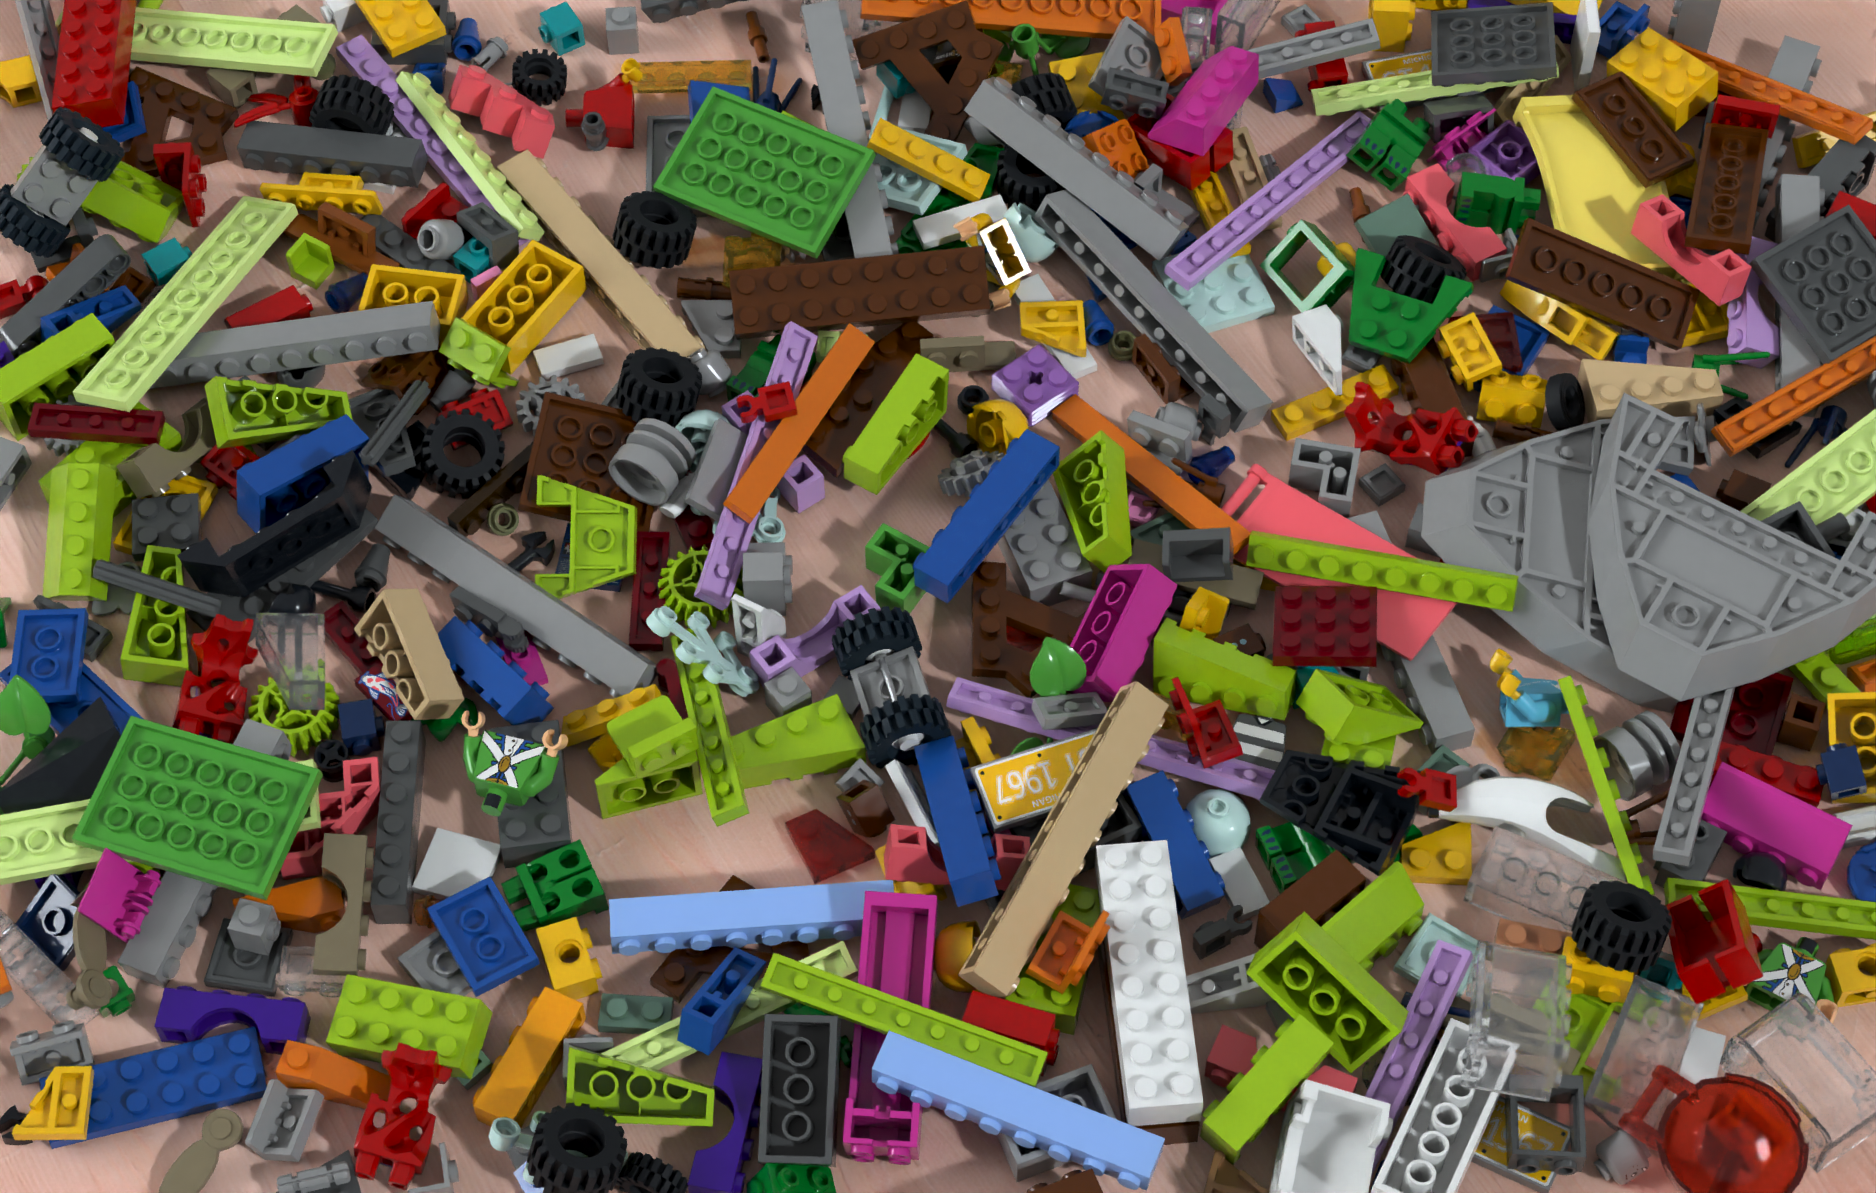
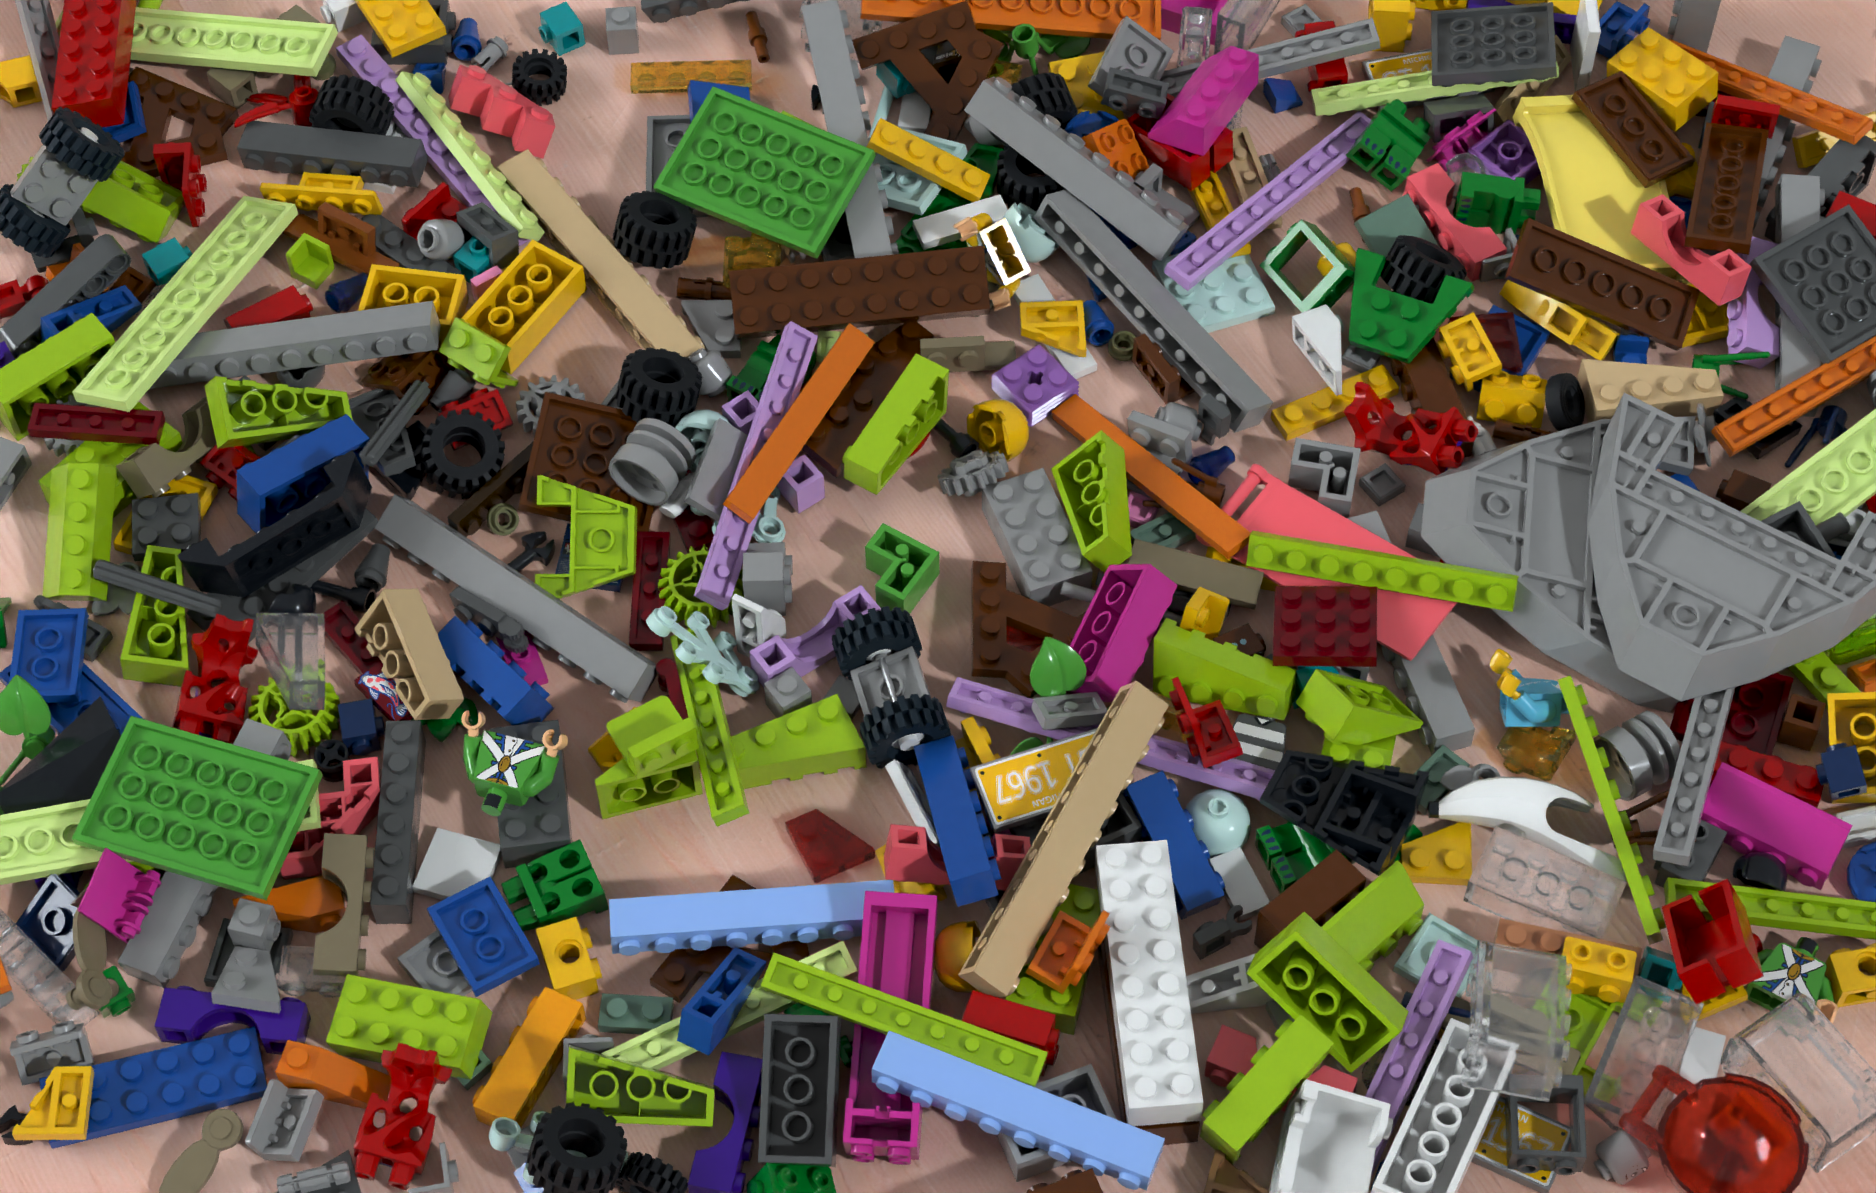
(248, 981): none -> light grey wing
(420, 911): clear orange plate -> none
(568, 357): white tile -> none
(592, 721): yellow plate -> none
(609, 111): red torso -> none
(768, 98): dark blue plant -> none
(773, 402): red plate -> none
(855, 774): light grey plate -> none
(866, 809): reddish brown brick -> none
(971, 394): black plate -> none
(986, 515): blue brick -> none
(1173, 51): orange plate -> none
(1198, 554): dark grey panel -> none
(1433, 787): red plate -> none
(1621, 926): black tyre -> none

